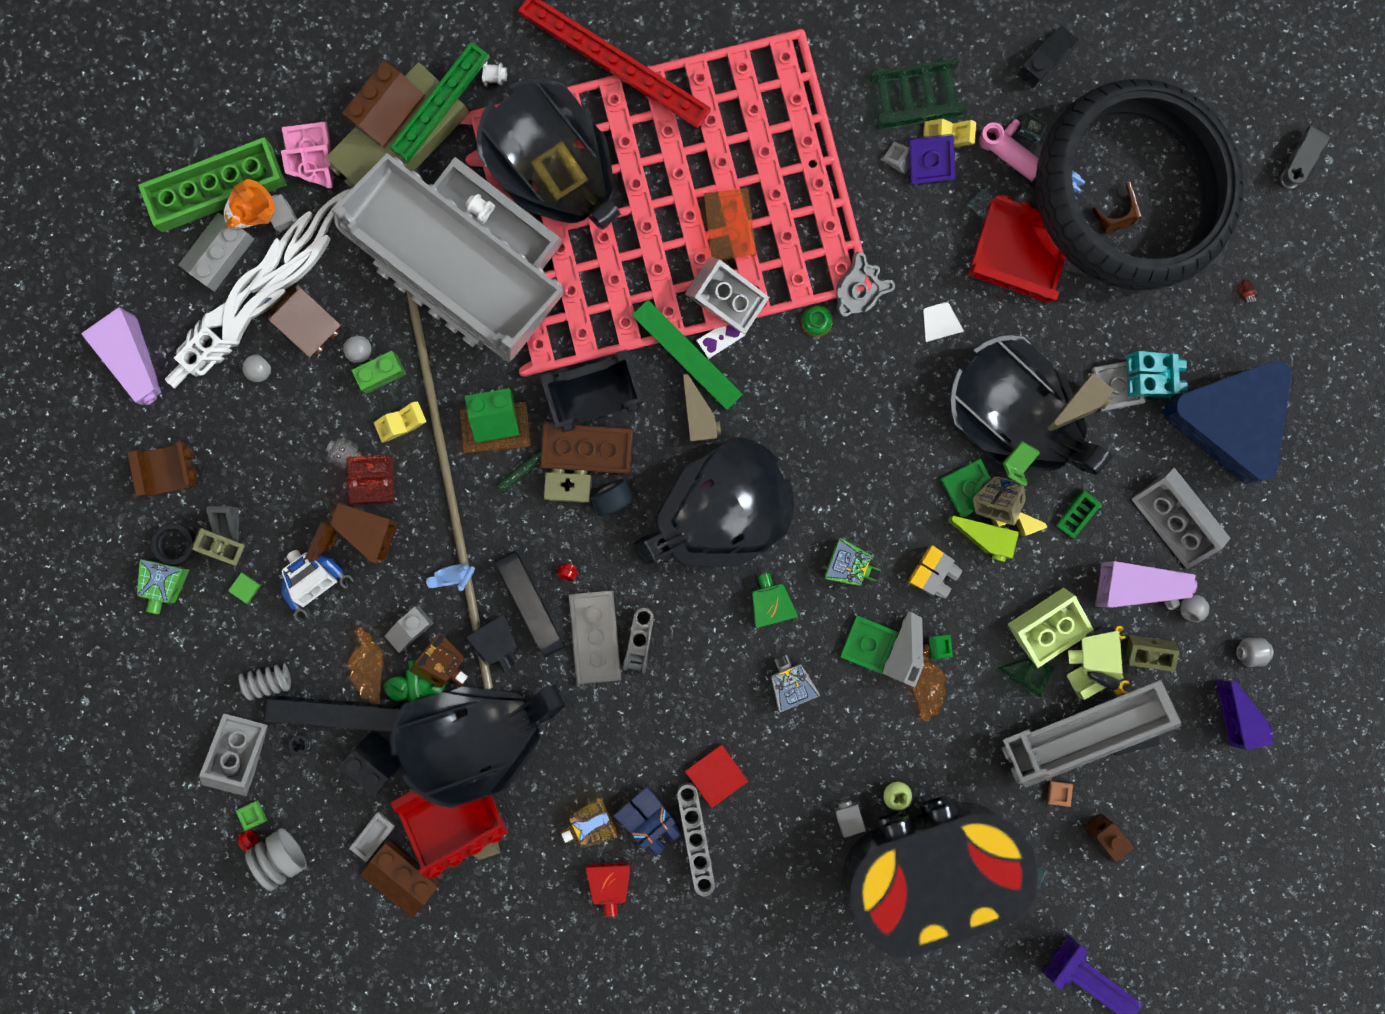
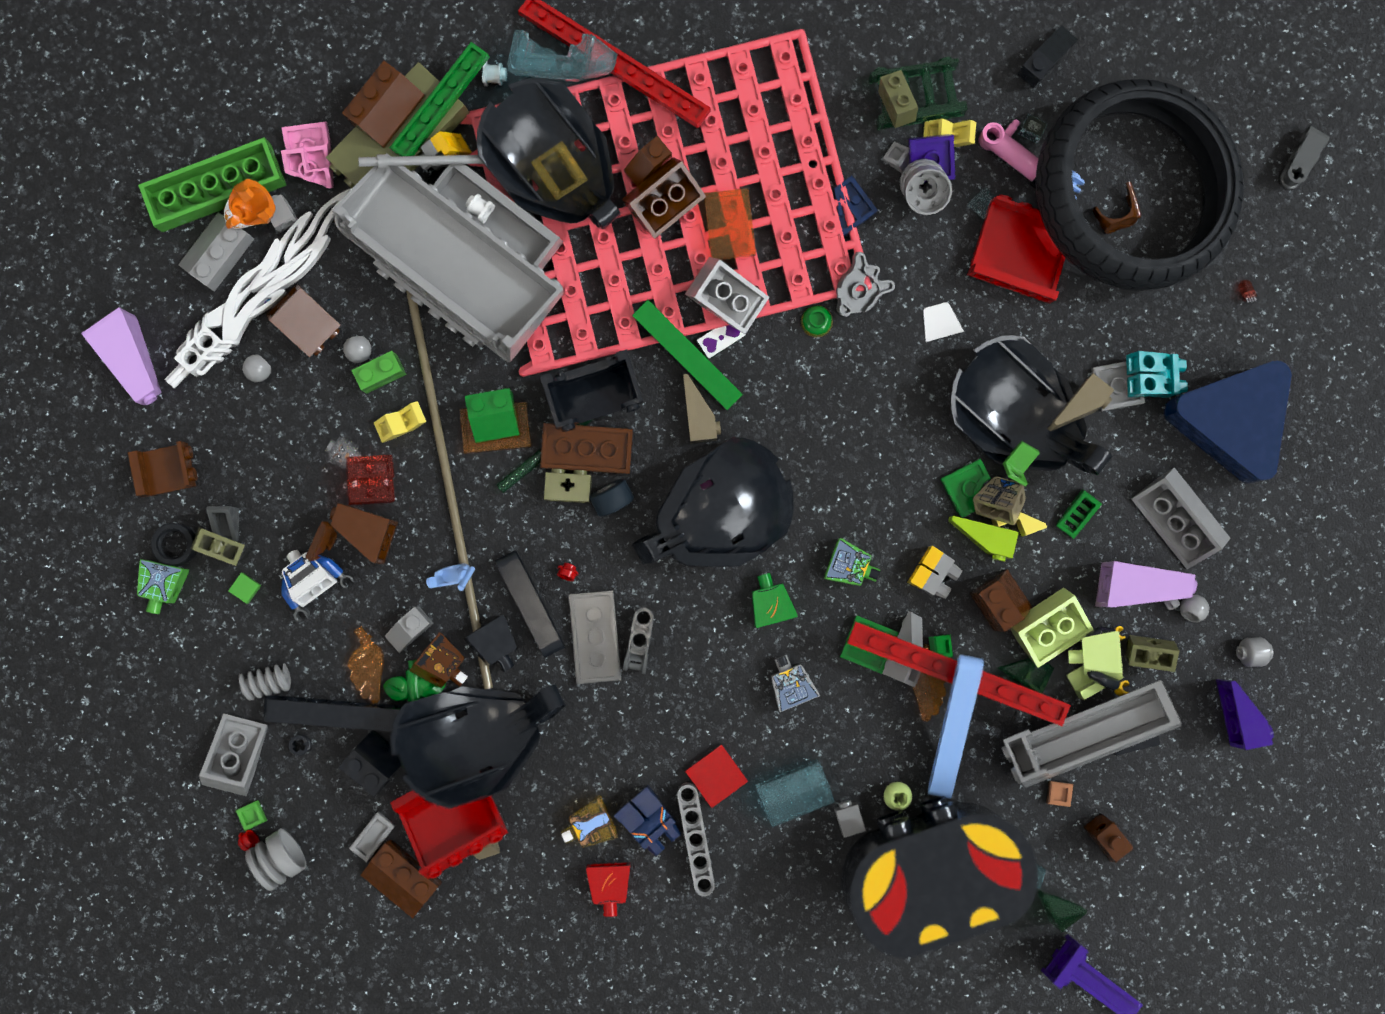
(383, 161): none -> light grey bar
(444, 144): none -> yellow hips
(583, 61): none -> clear light blue windscreen
(648, 161): none -> reddish brown slope
(664, 197): none -> reddish brown slope
(795, 793): none -> clear light blue slope
(859, 204): none -> dark blue wing
(898, 99): none -> olive brick
(933, 195): none -> light grey wheel
(944, 669): none -> red plate
(955, 726): none -> light blue beam
(1002, 601): none -> reddish brown slope
(1061, 911): none -> clear green slope

